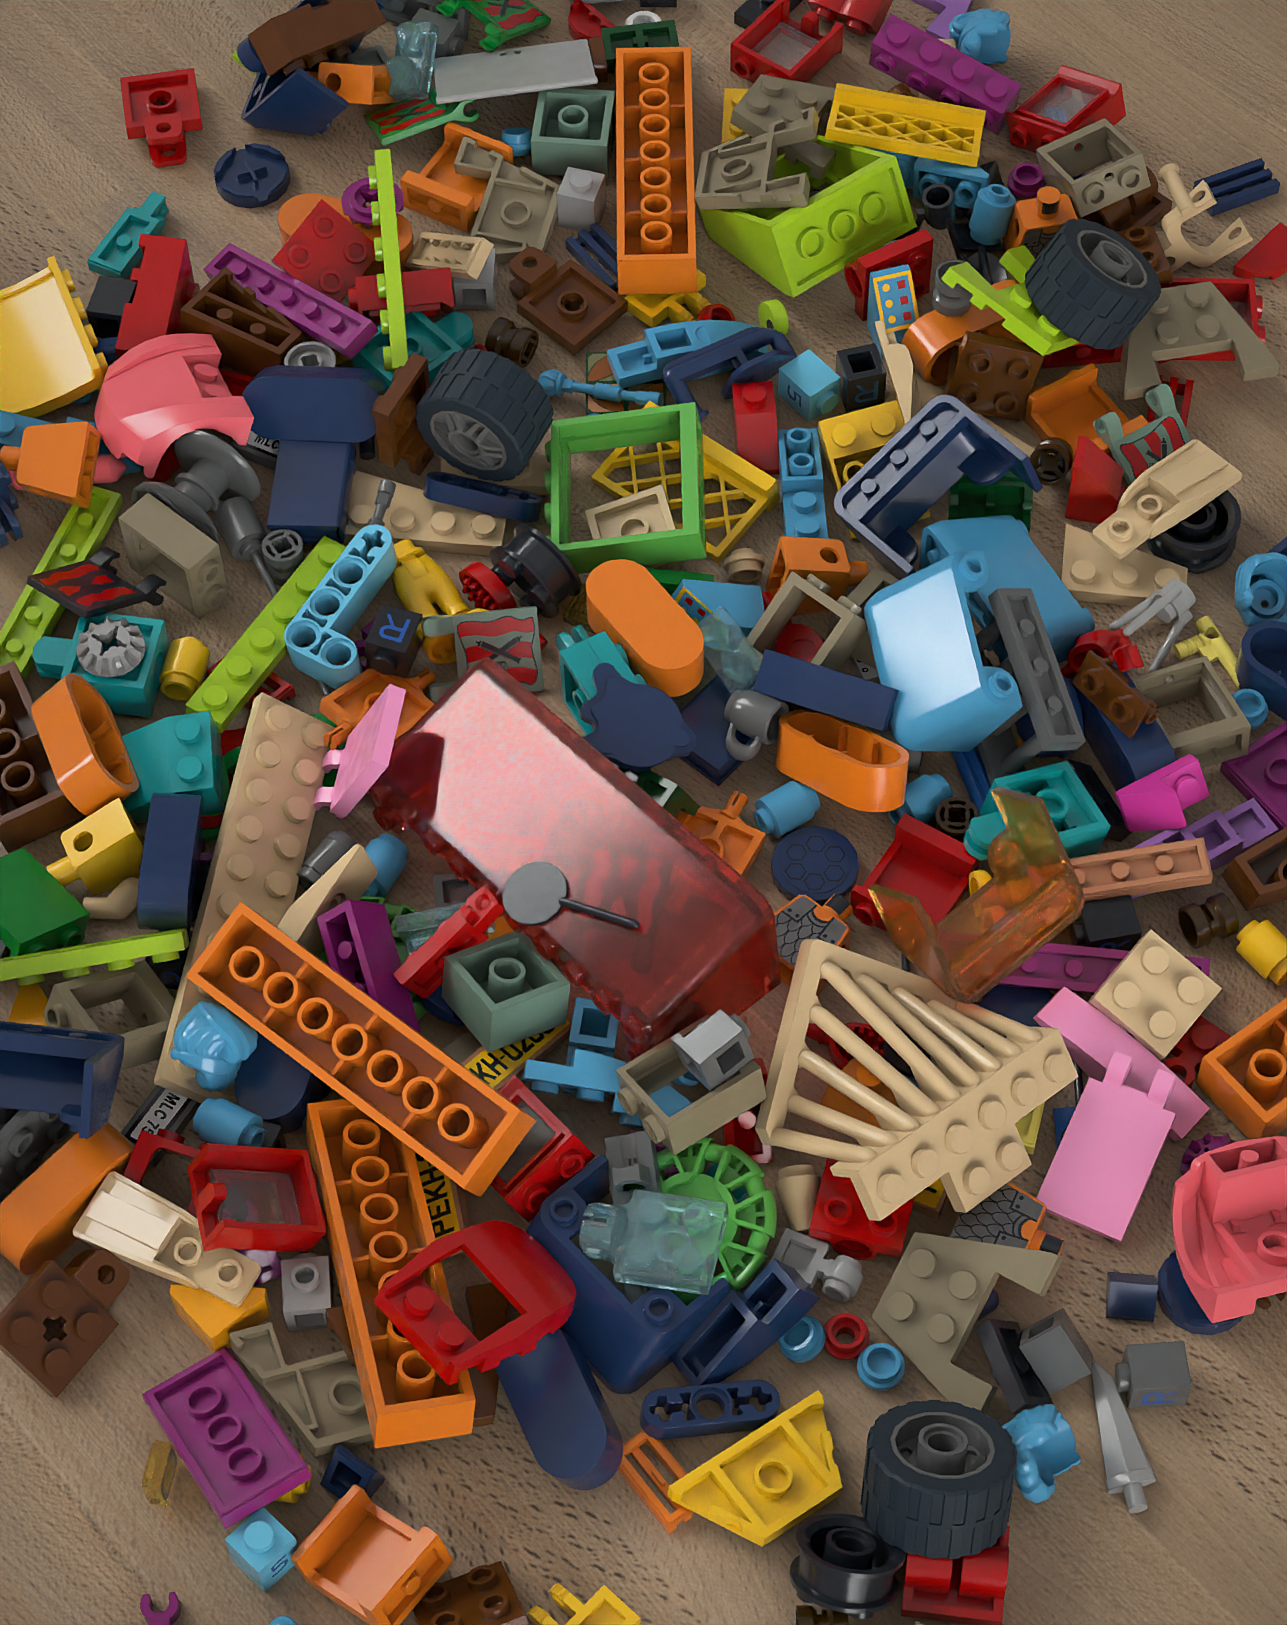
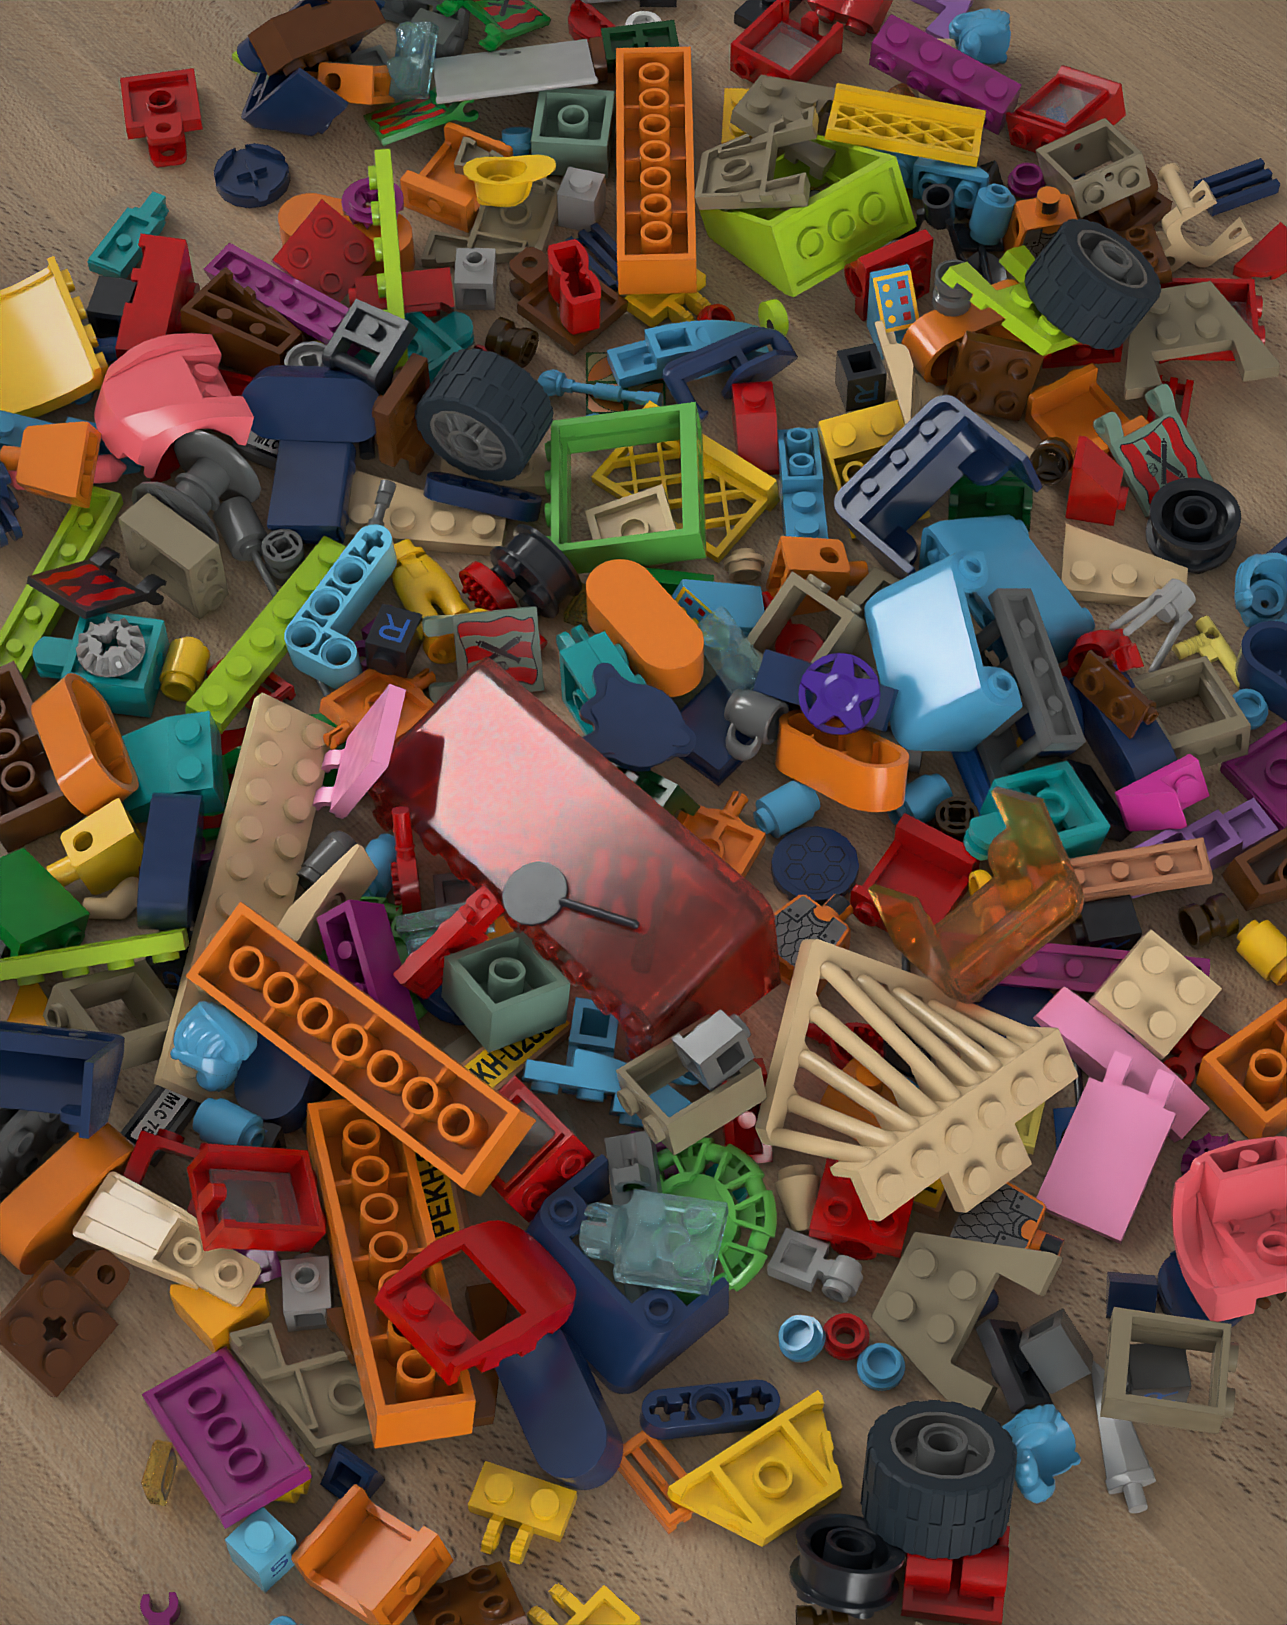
(374, 332): none -> black plate
(405, 871): none -> red piece
(461, 253): tan plate -> none
(506, 179): none -> yellow piece
(522, 1503): none -> yellow hinge
(574, 286): none -> red brick
(745, 1325): dark blue slope -> none
(809, 386): medium azure brick -> none
(839, 694): none -> dark purple wheel
(1165, 497): tan piece -> none
(1174, 1332): none -> dark tan window

